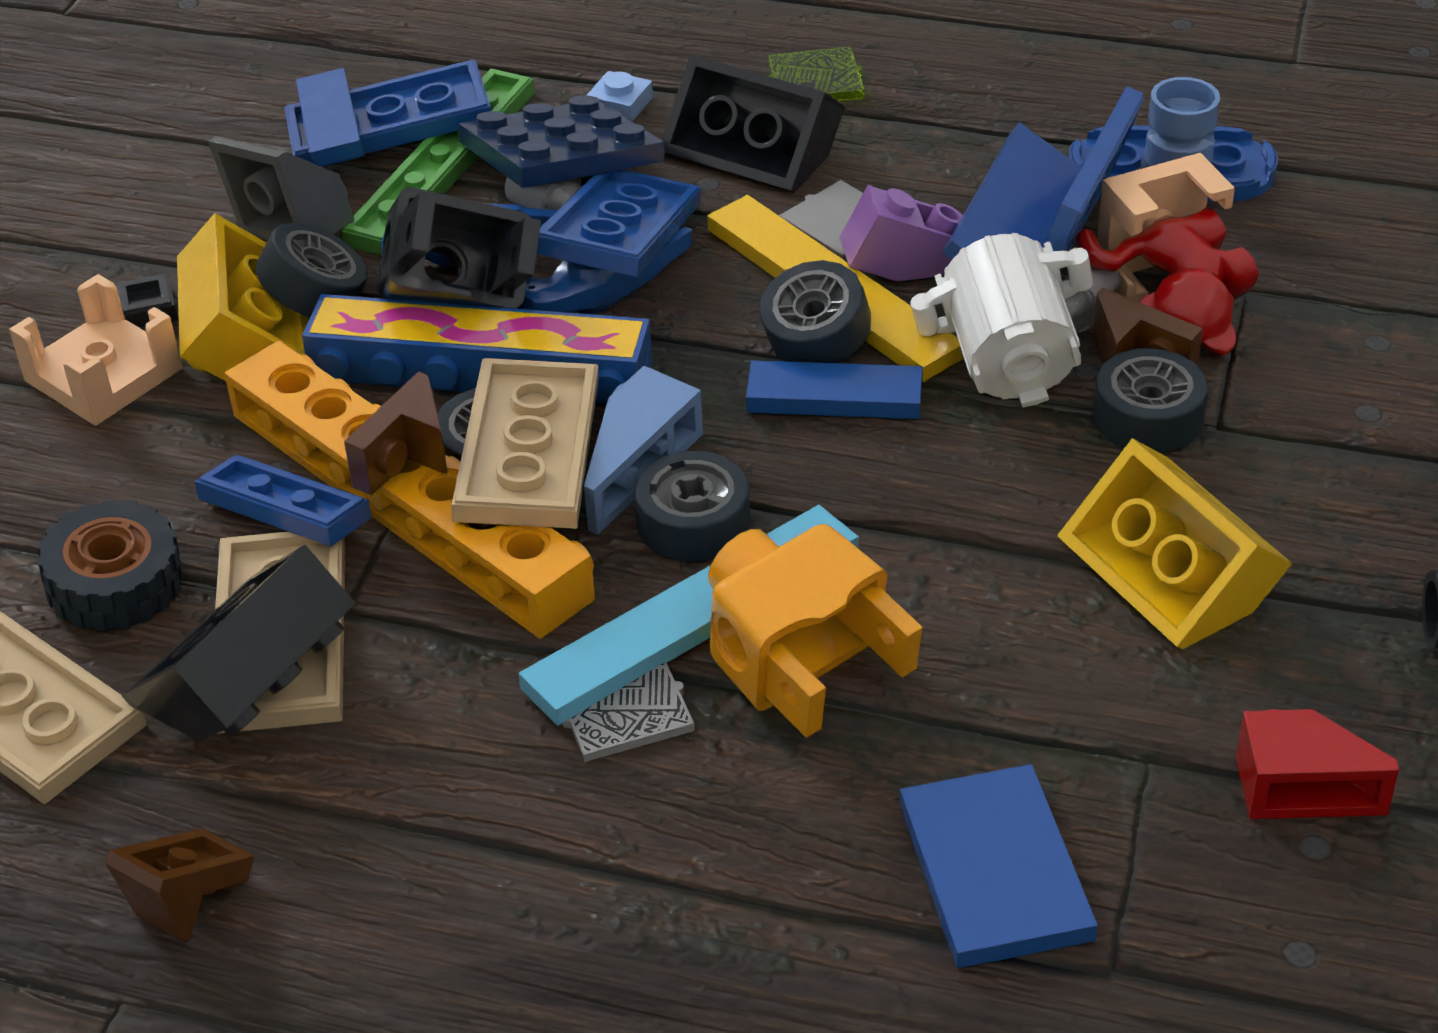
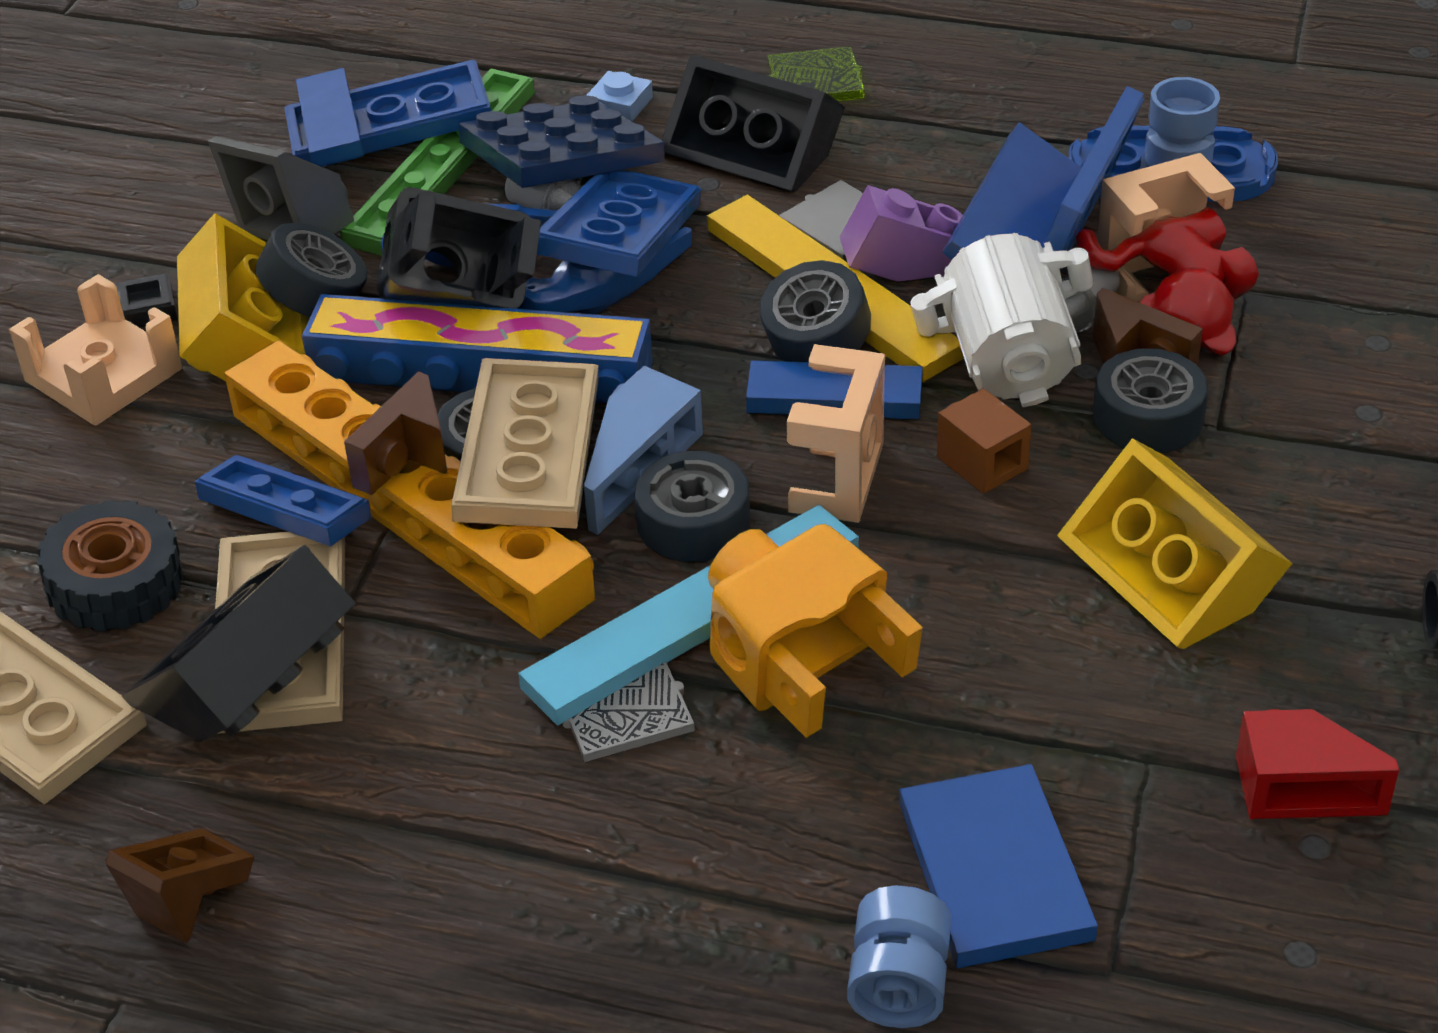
(847, 433): none -> light nougat panel
(899, 957): none -> medium blue wheel
(983, 440): none -> dark orange brick

